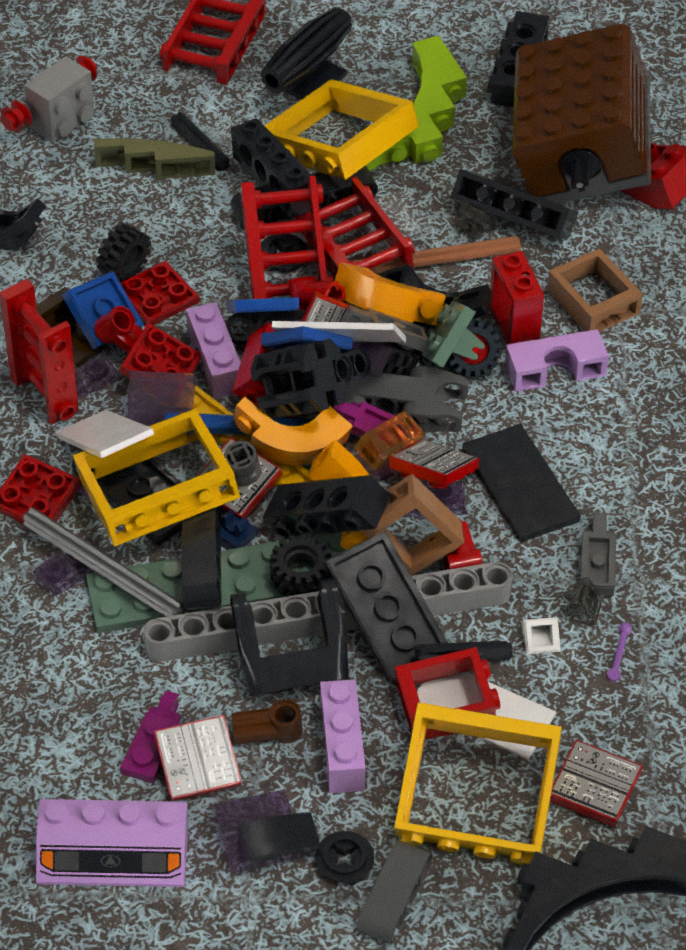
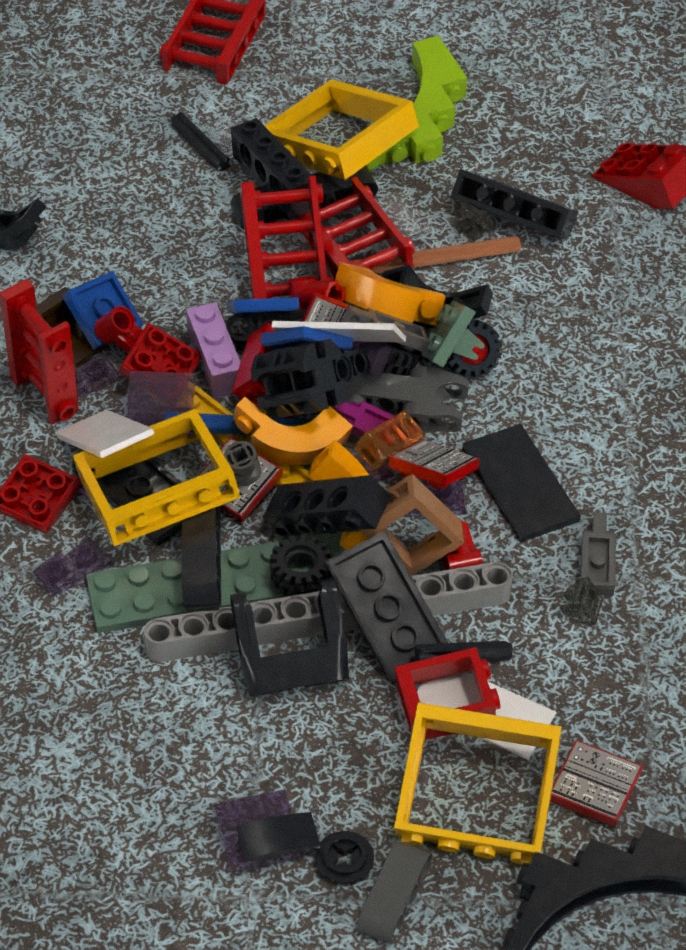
(55, 100): light grey brick -> none
(102, 563): dark grey axle -> none
(111, 843): lavender slope -> none
(123, 252): black tyre -> none
(142, 756): magenta hinge -> none
(147, 155): olive slope -> none
(159, 293): red tile -> none
(197, 758): tile -> none
(236, 531): dark blue tile -> none
(267, 723): reddish brown piece -> none
(284, 243): black gear -> none
(301, 61): black plate -> none
(342, 736): lavender arch -> none
(516, 298): red window -> none
(524, 30): black brick -> none
(541, 635): white slope -> none
(579, 352): lavender arch -> none
(582, 115): reddish brown piece -> none
(614, 673): medium lavender hinge -> none
(619, 307): medium nougat window -> none

